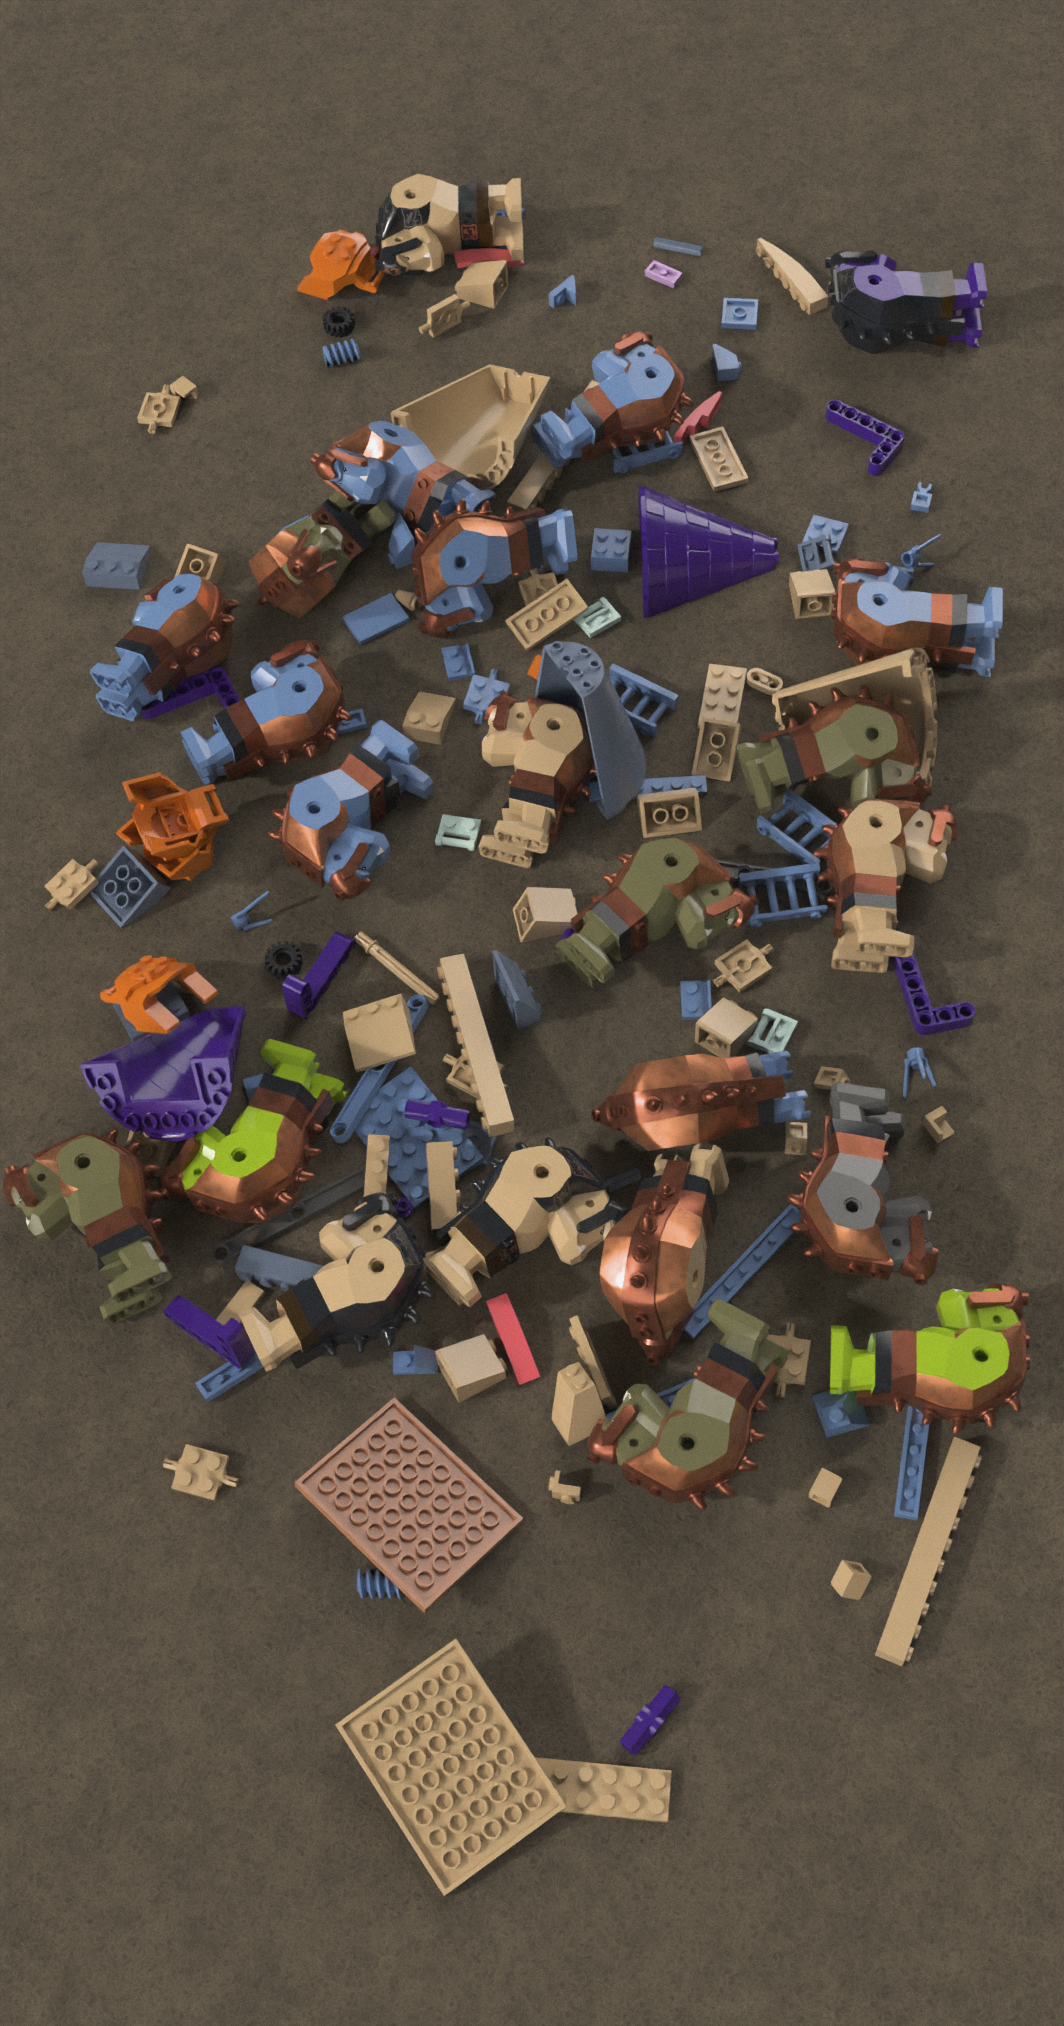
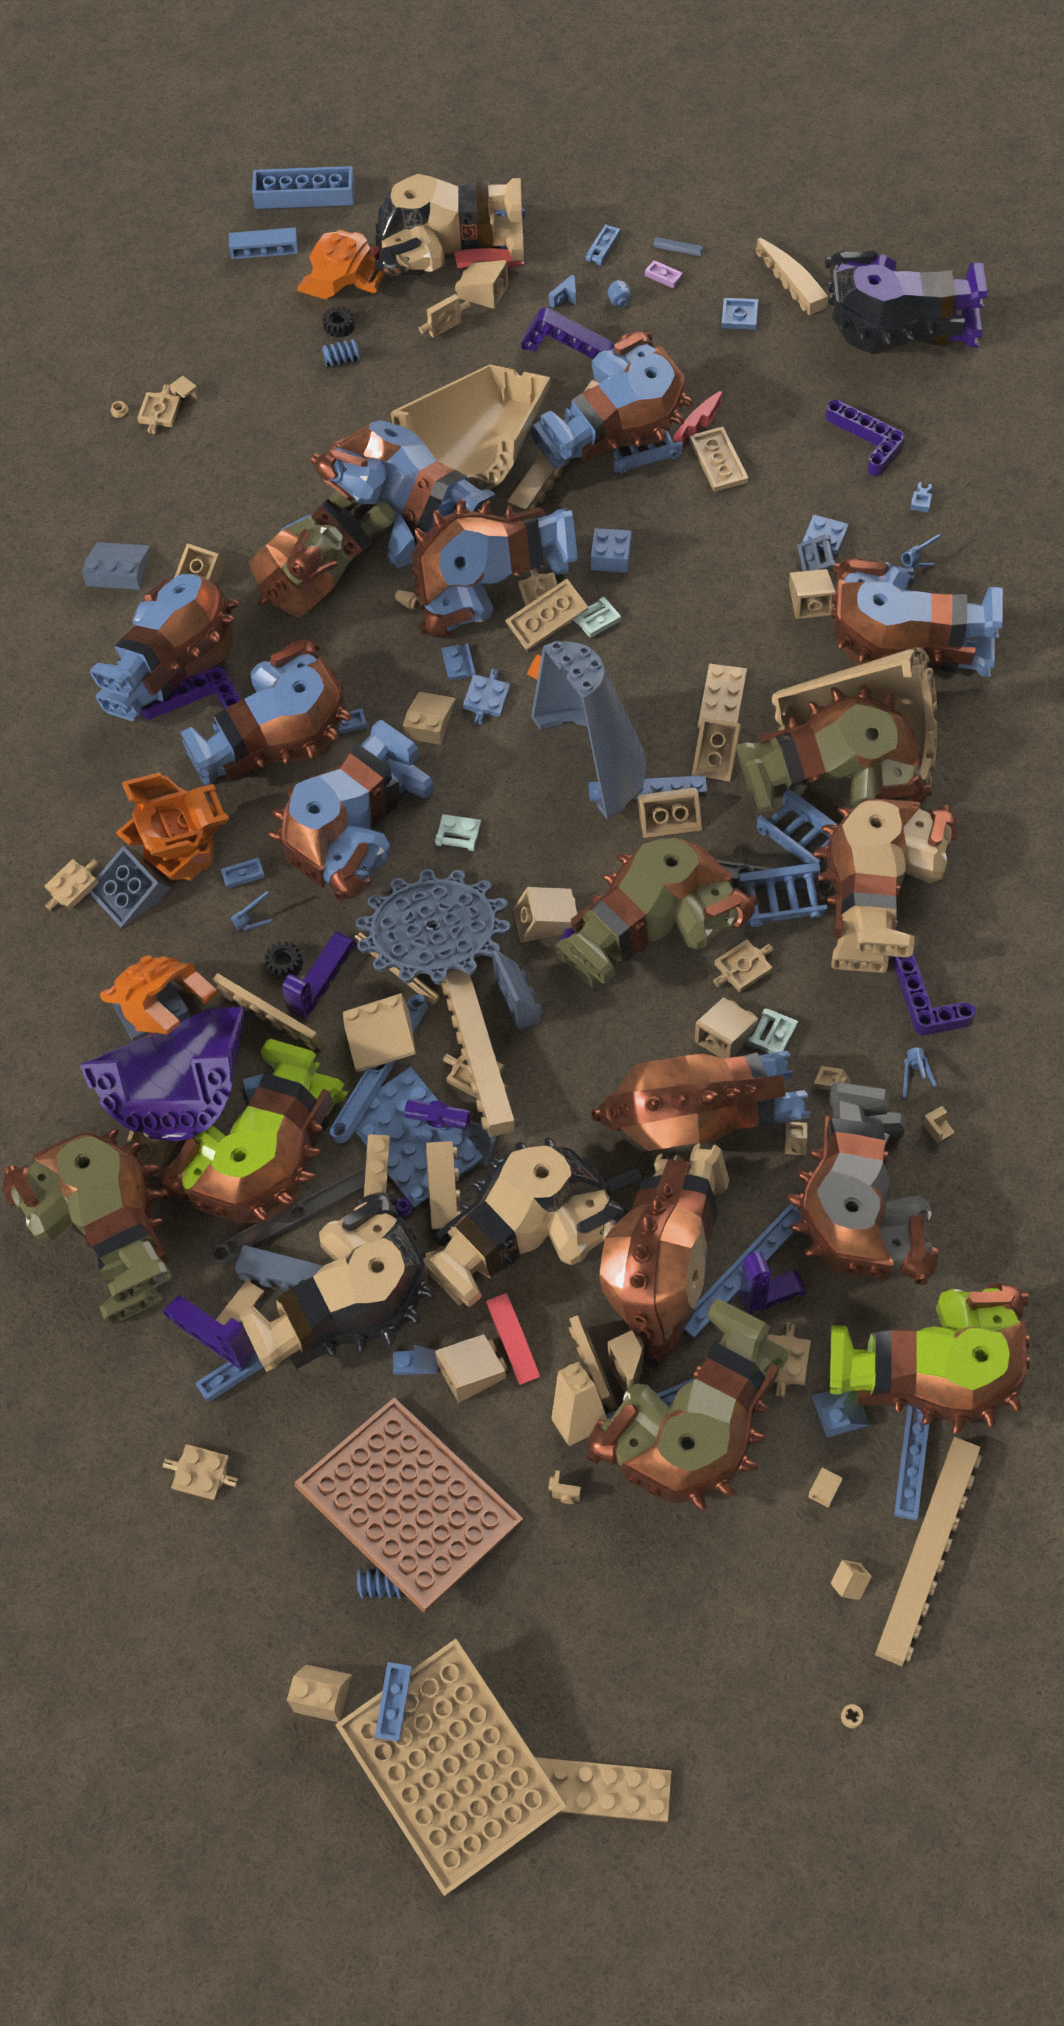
(119, 409): none -> tan plate
(242, 873): none -> medium blue plate
(263, 243): none -> medium blue brick
(265, 1011): none -> tan plate
(303, 187): none -> medium blue brick
(319, 1692): none -> tan slope
(375, 619): medium blue tile -> none
(393, 1701): none -> medium blue plate
(403, 919): none -> sand blue plate
(551, 767): tan piece -> none
(565, 331): none -> dark purple beam
(603, 244): none -> medium blue plate
(619, 294): none -> medium blue head
(626, 1359): none -> tan slope
(649, 691): medium blue fence -> none
(649, 1720): dark purple piece -> none
(694, 552): dark purple cone -> none
(695, 999): medium blue plate -> none
(725, 364): medium blue slope -> none
(761, 1291): none -> dark purple beam
(765, 681): tan plate -> none
(855, 1709): none -> tan bush

